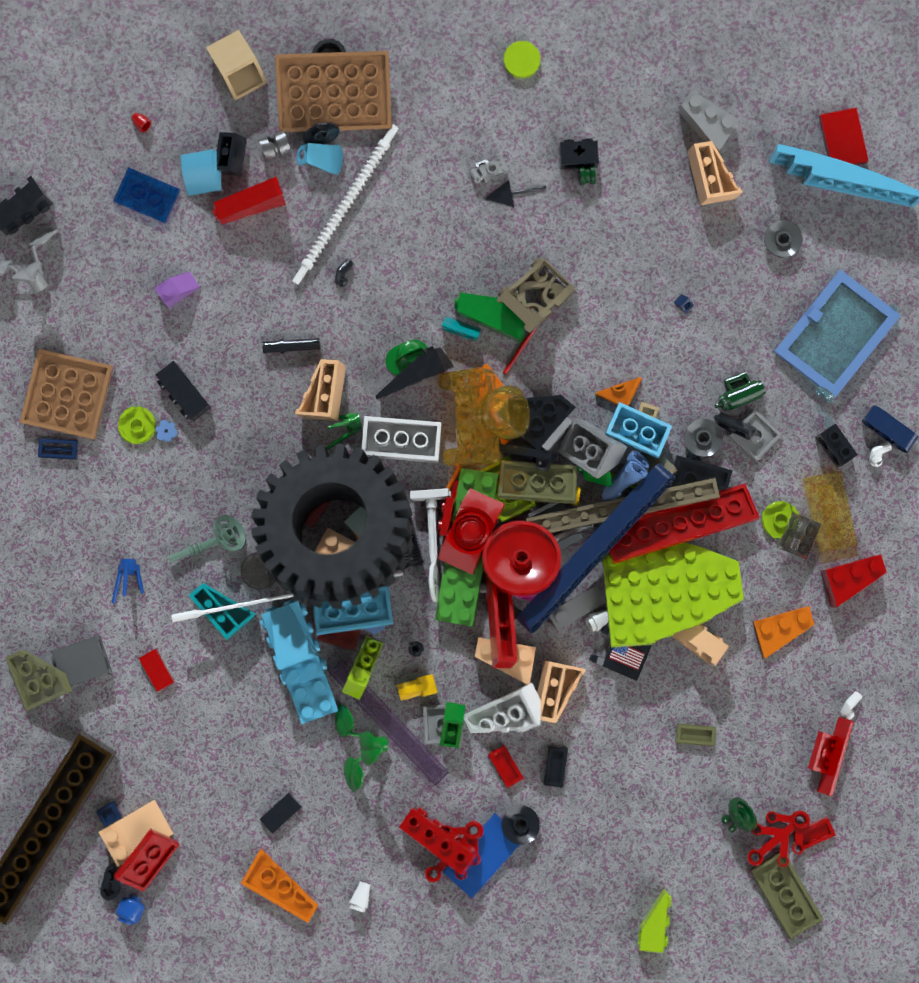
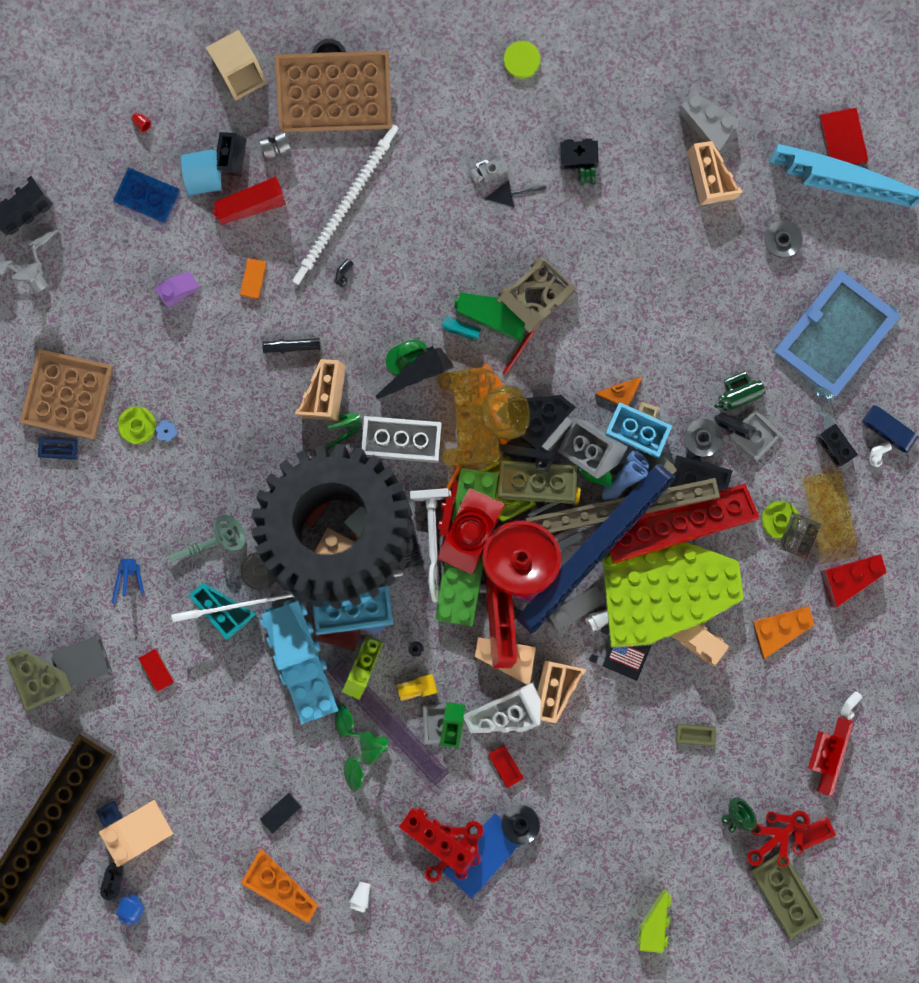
(146, 860): red tile -> none
(182, 391): black brick -> none
(253, 278): none -> orange tile
(321, 133): black dish -> none
(325, 157): medium azure piece -> none
(555, 766): black tile -> none
(684, 303): dark blue piece -> none

